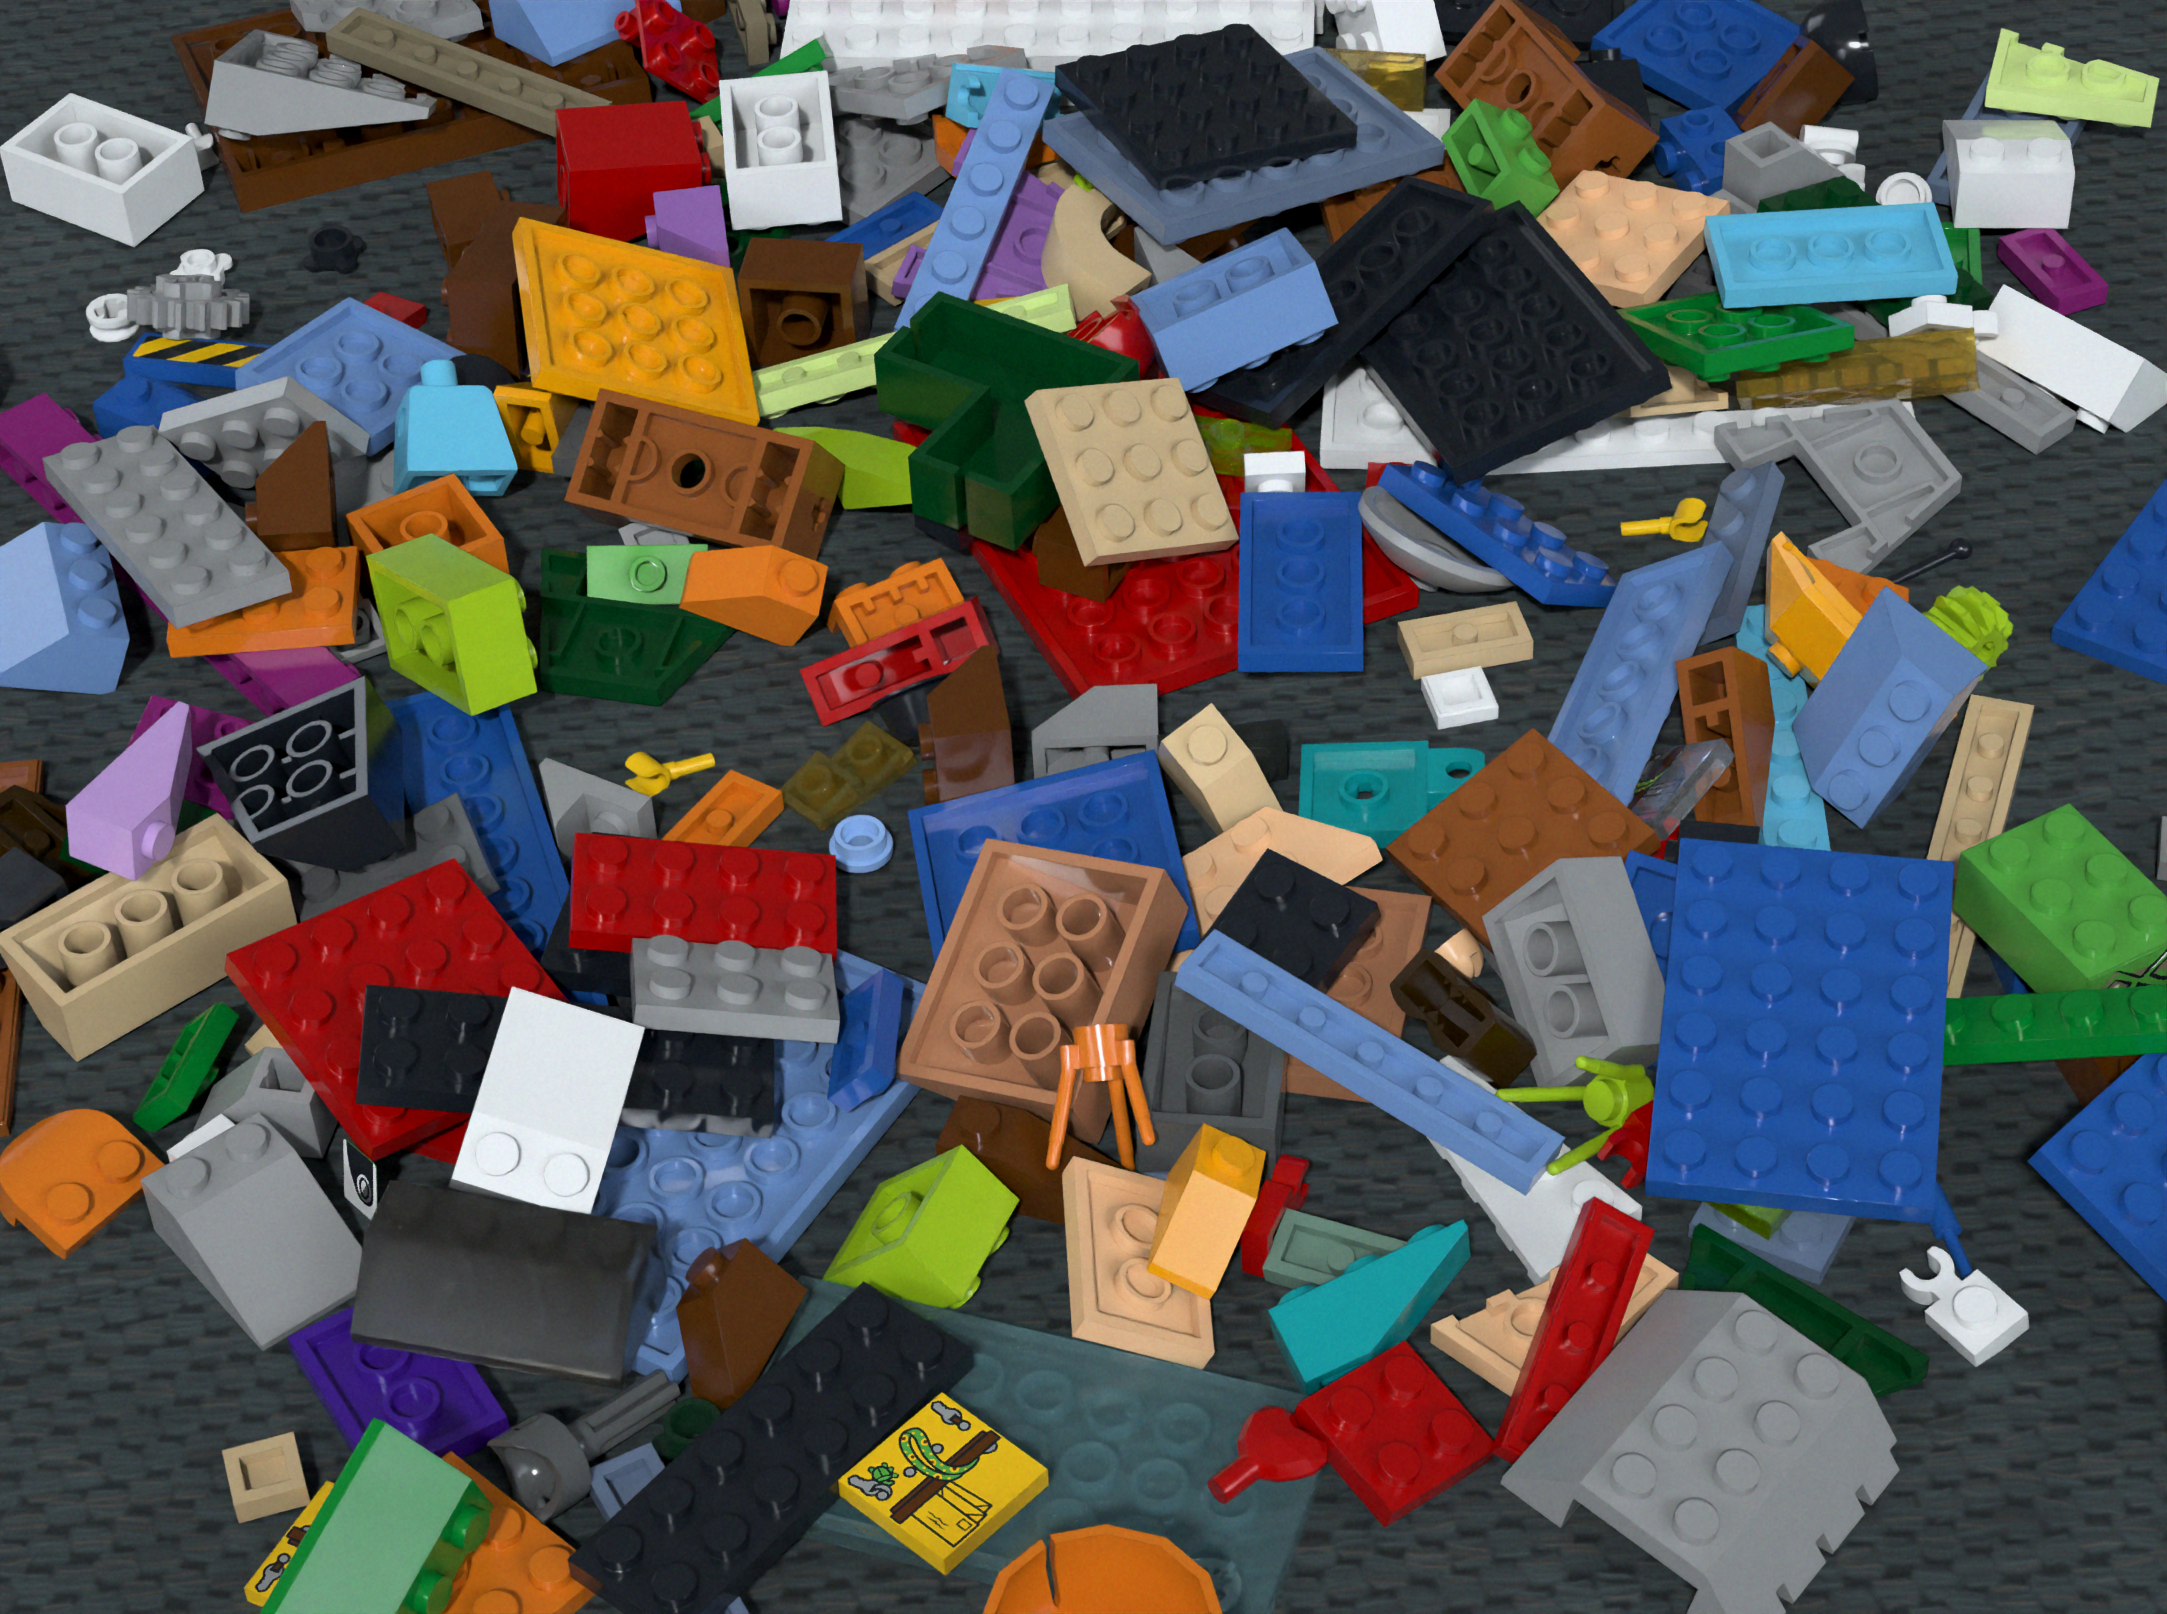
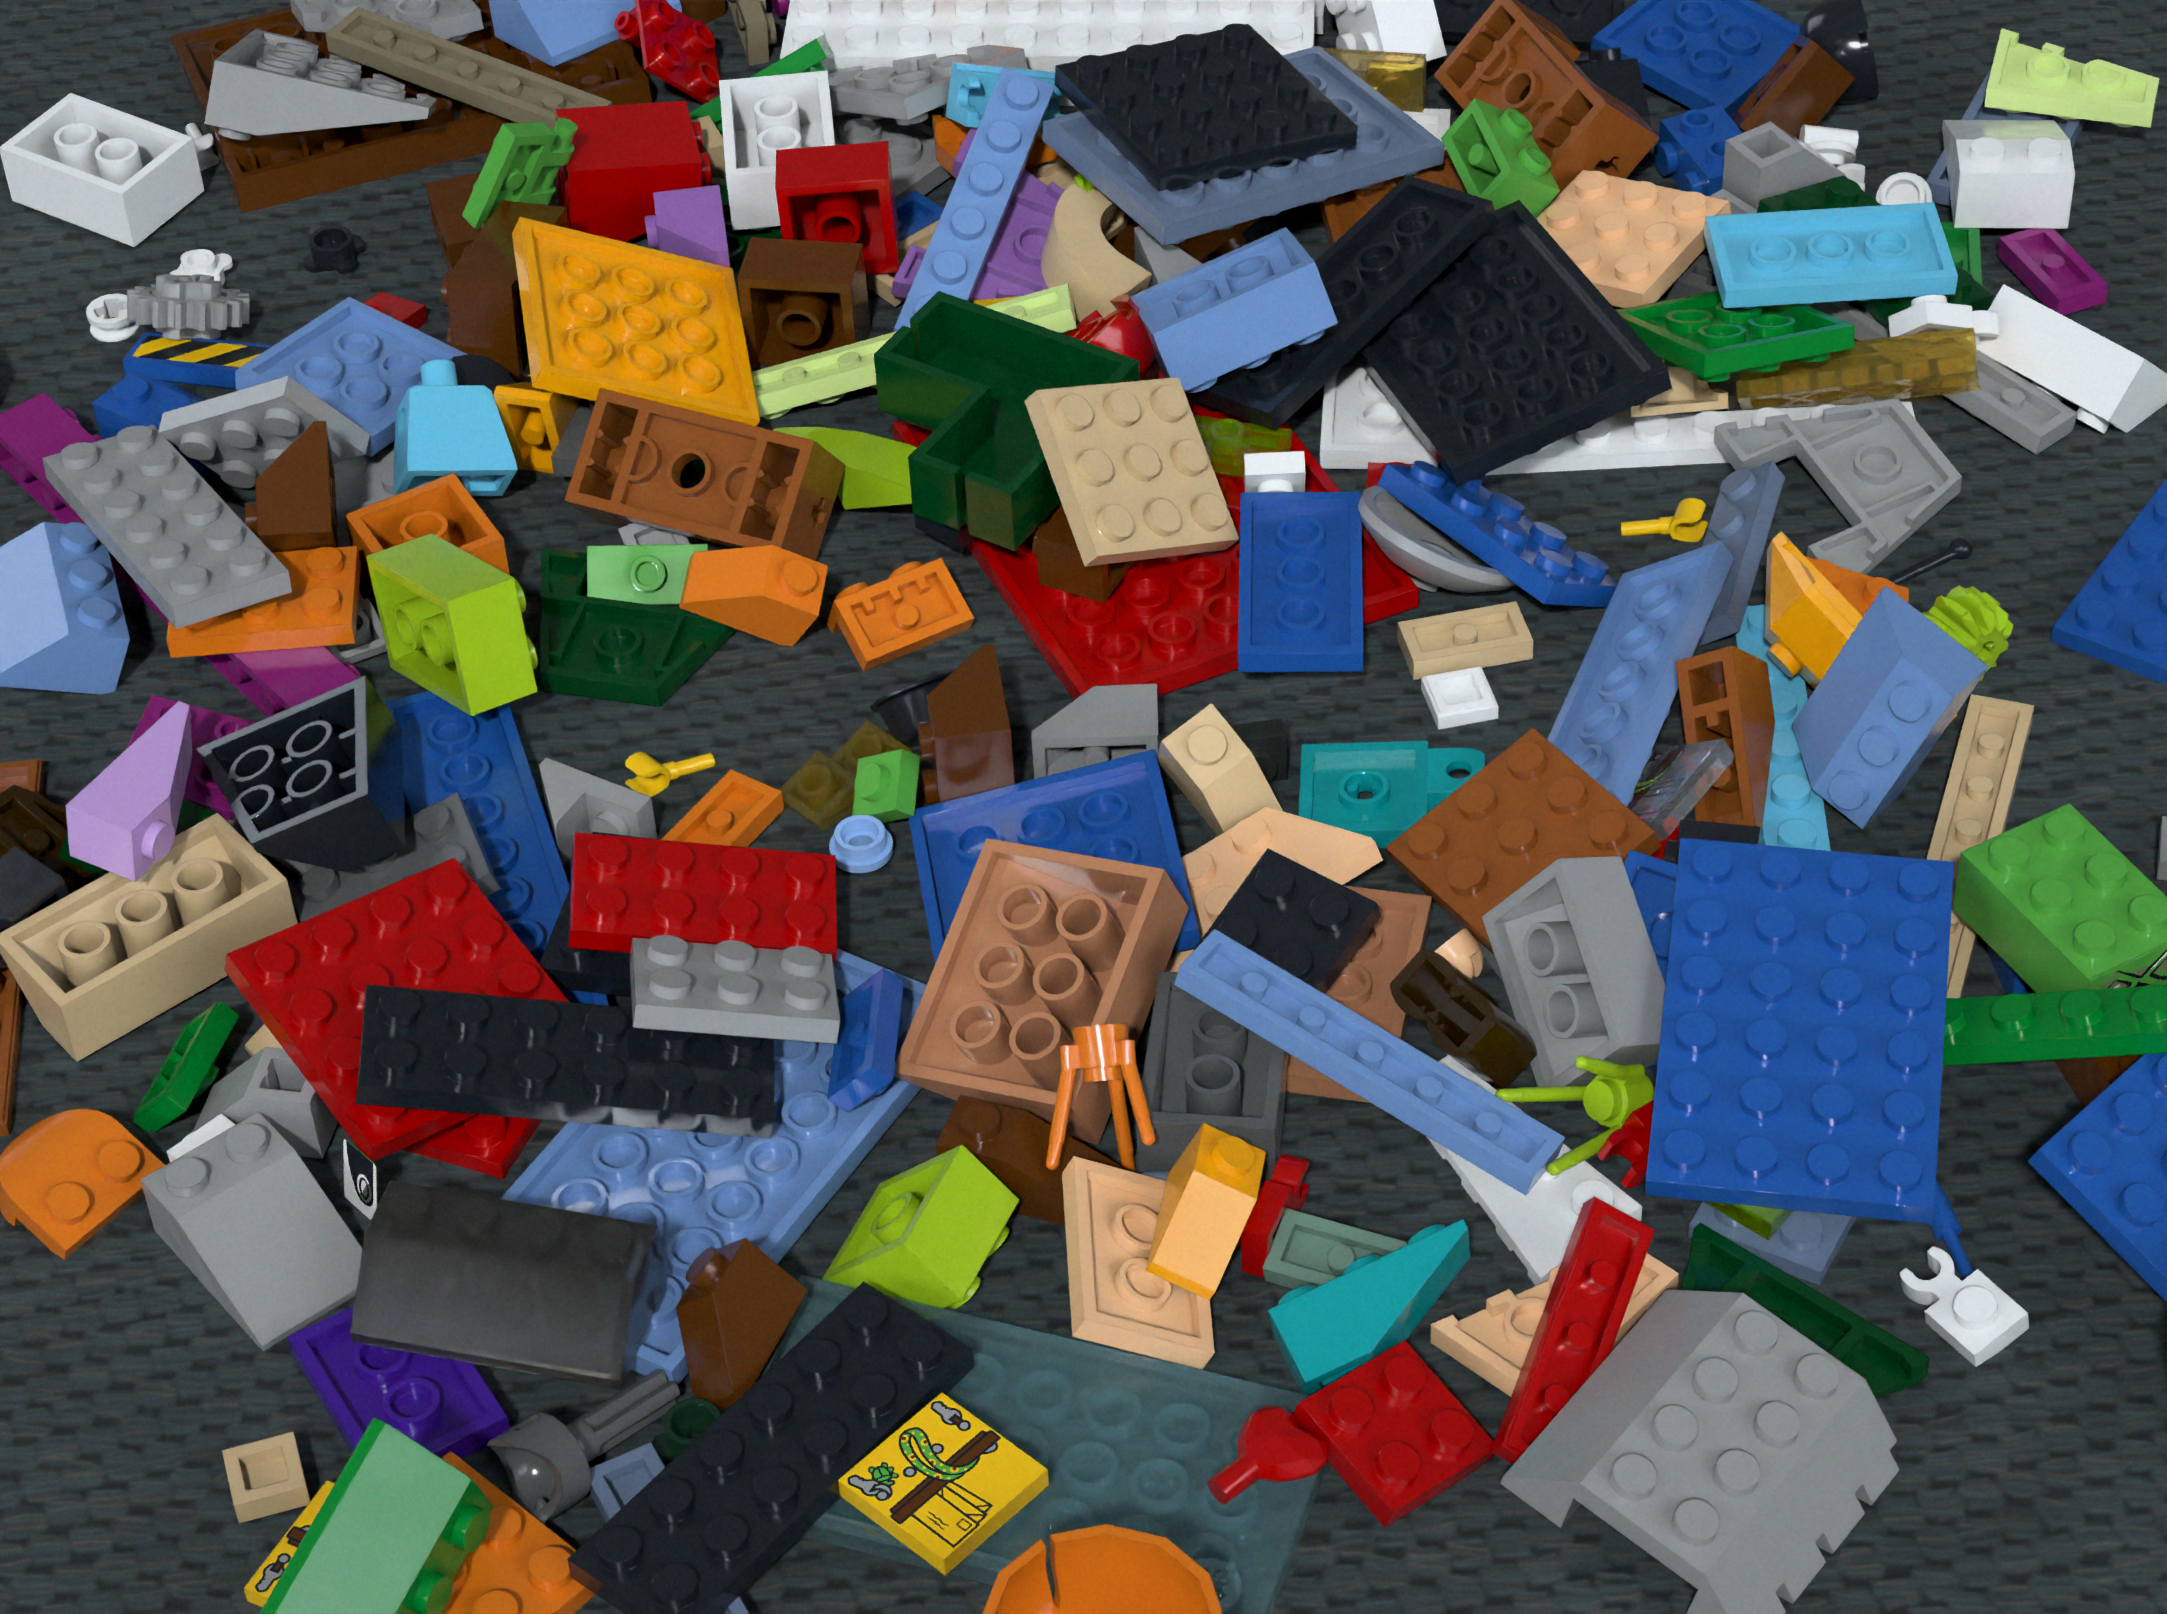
(521, 167): none -> bright green plate
(547, 1104): white slope -> none
(841, 197): none -> red brick
(886, 785): none -> bright green plate
(896, 659): red slope -> none

